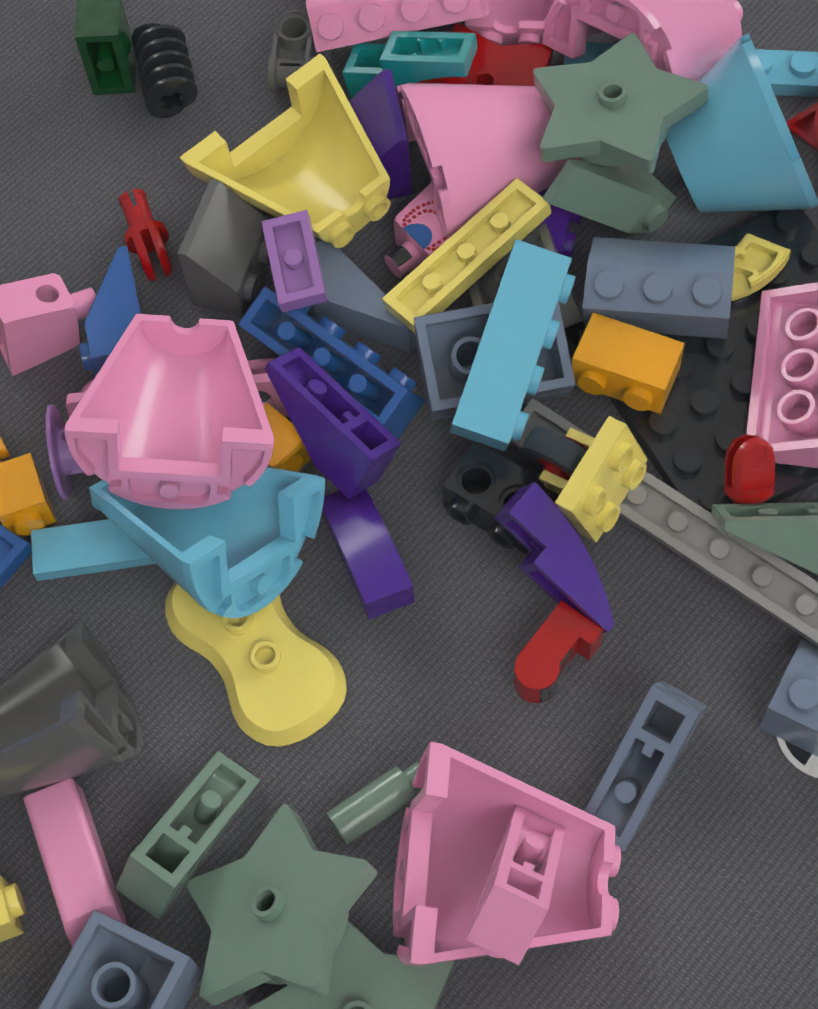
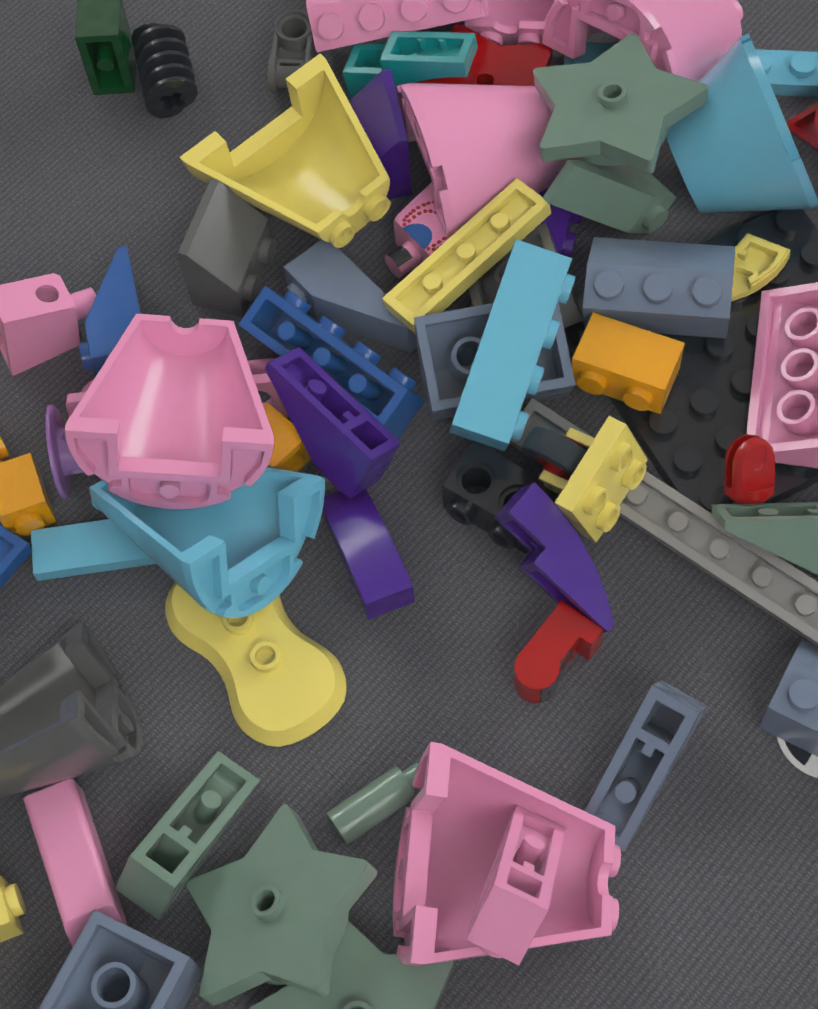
(144, 233): red arm -> none
(294, 261): medium lavender plate -> none

